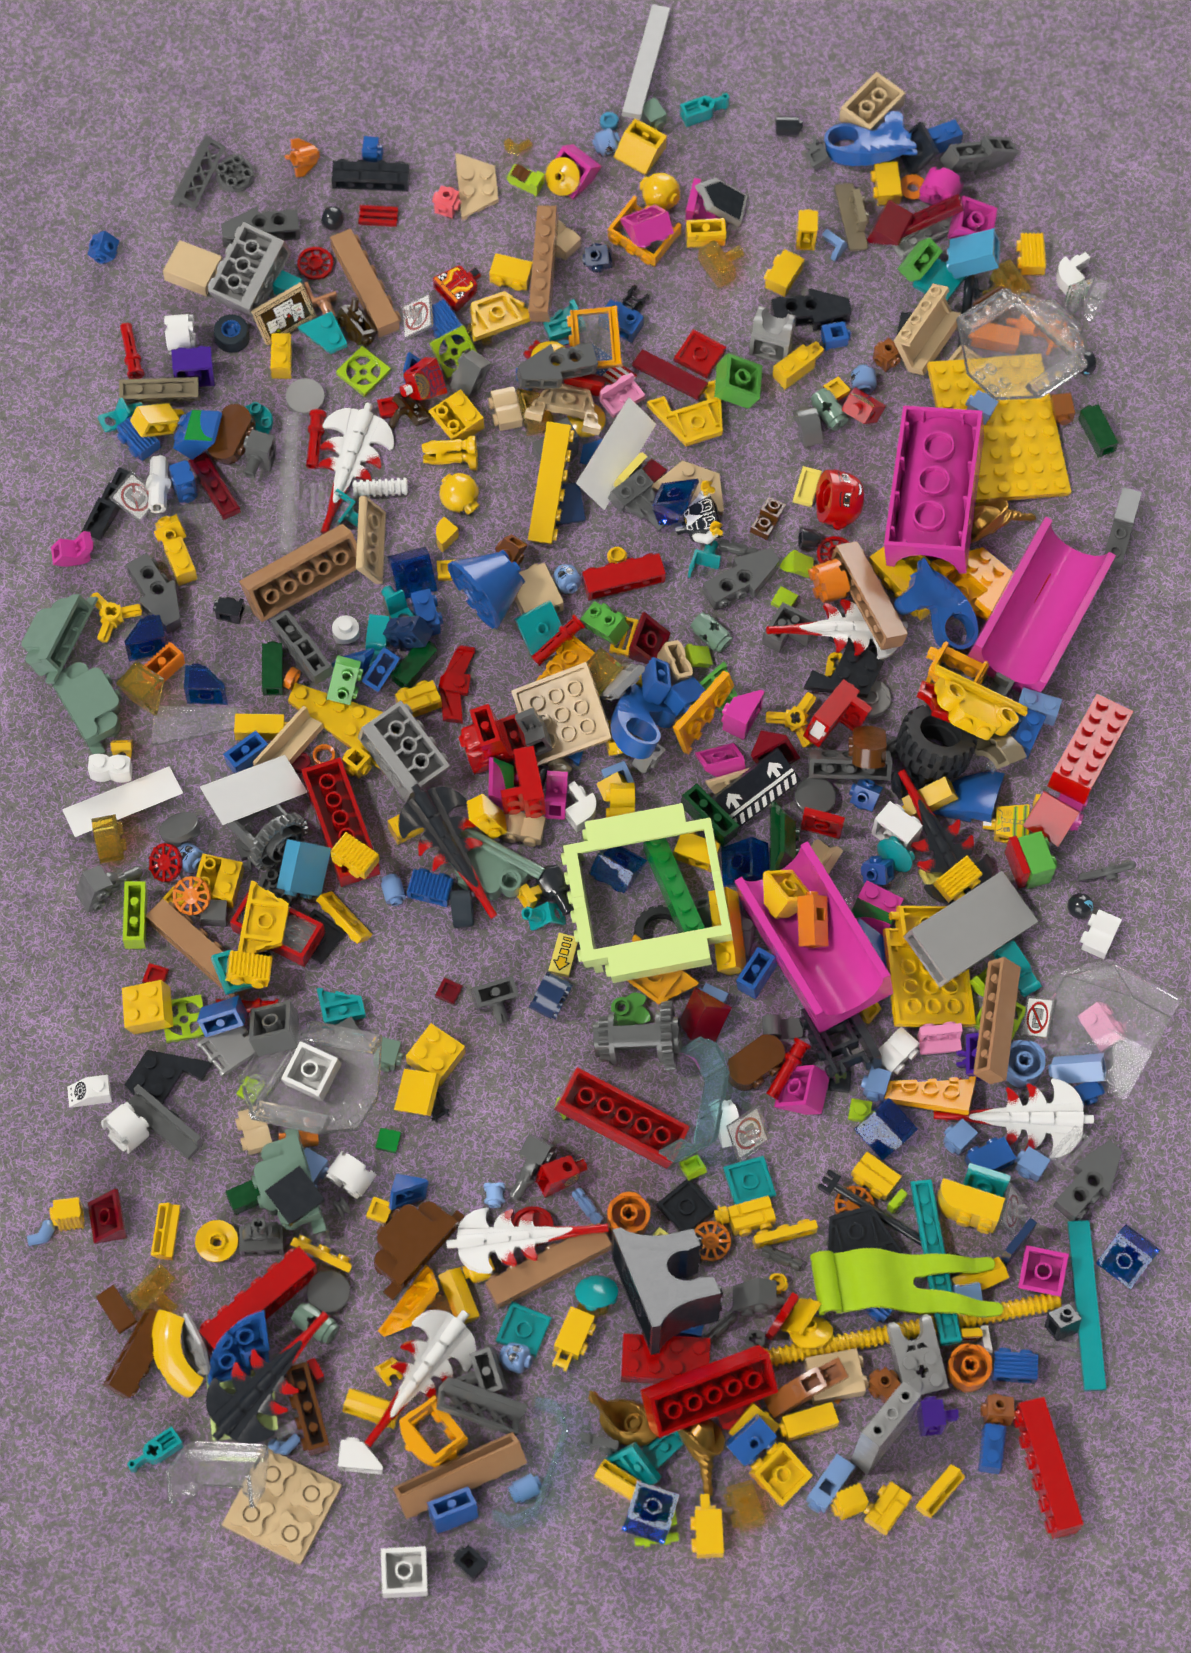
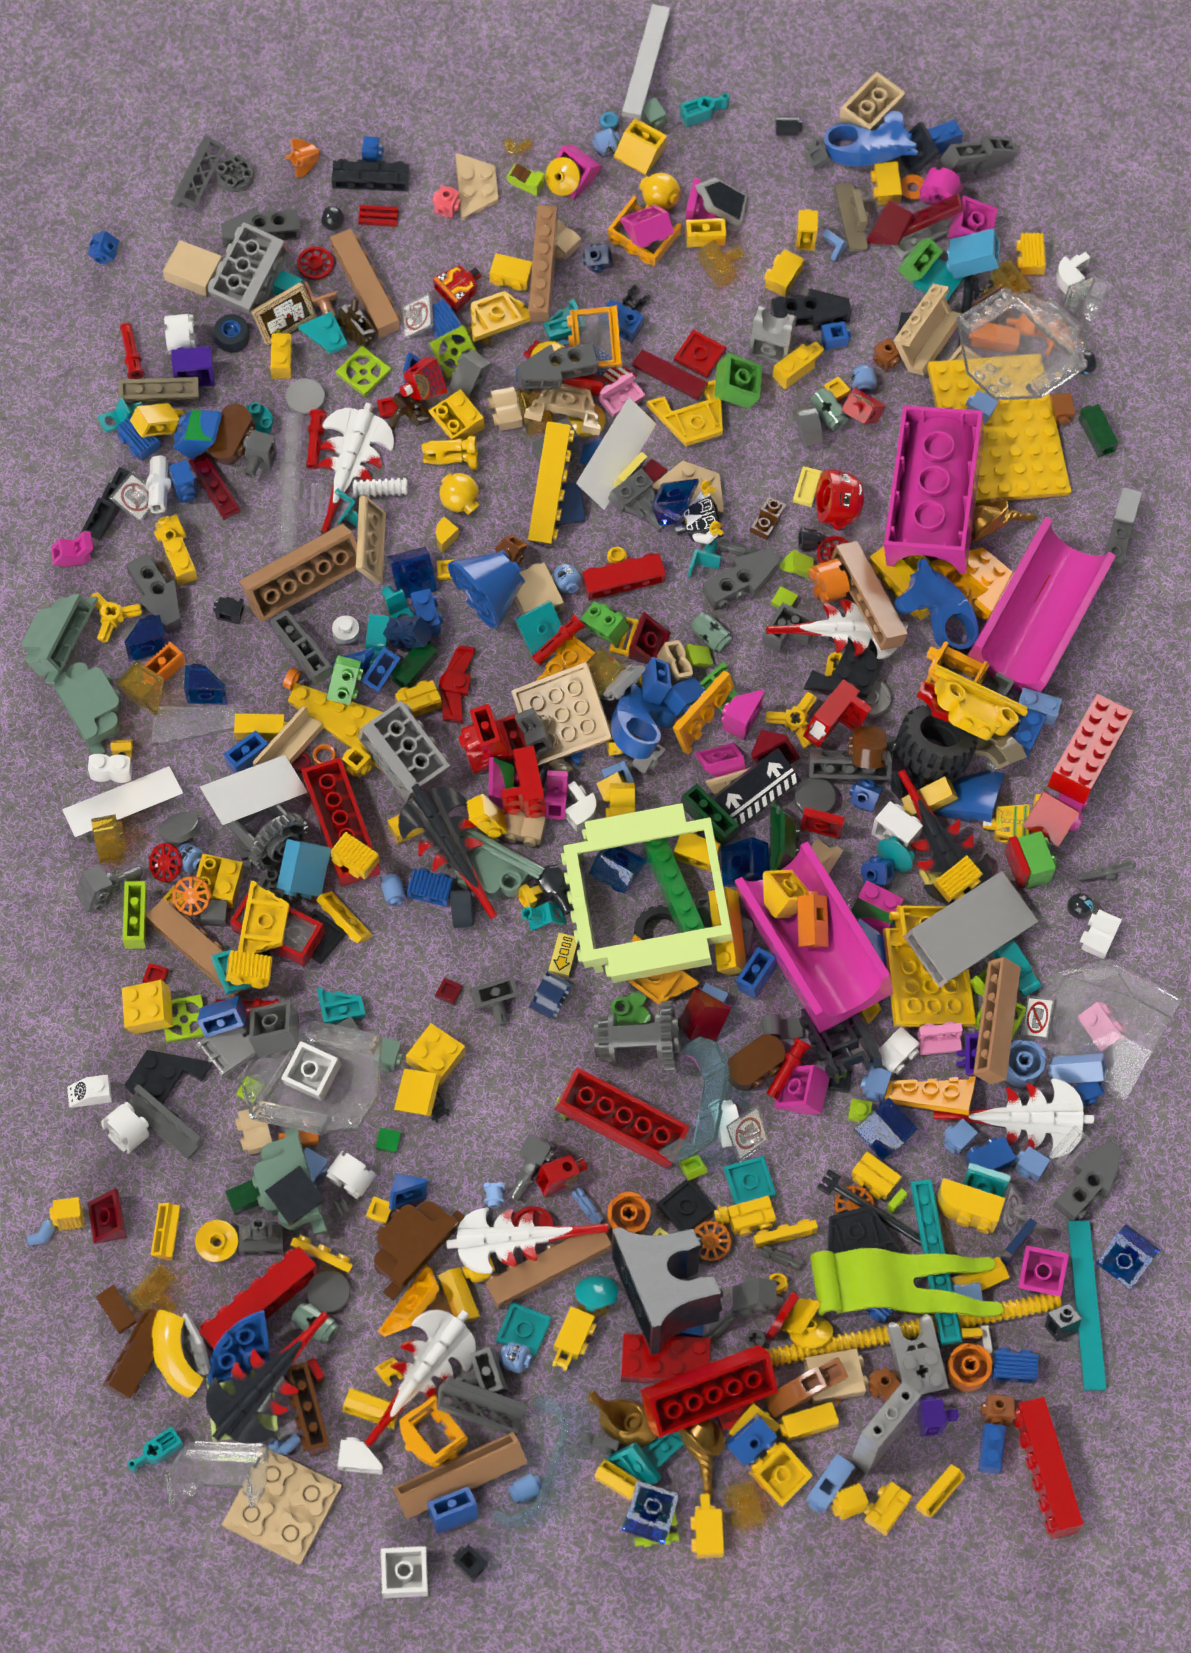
(272, 668): dark green brick -> none

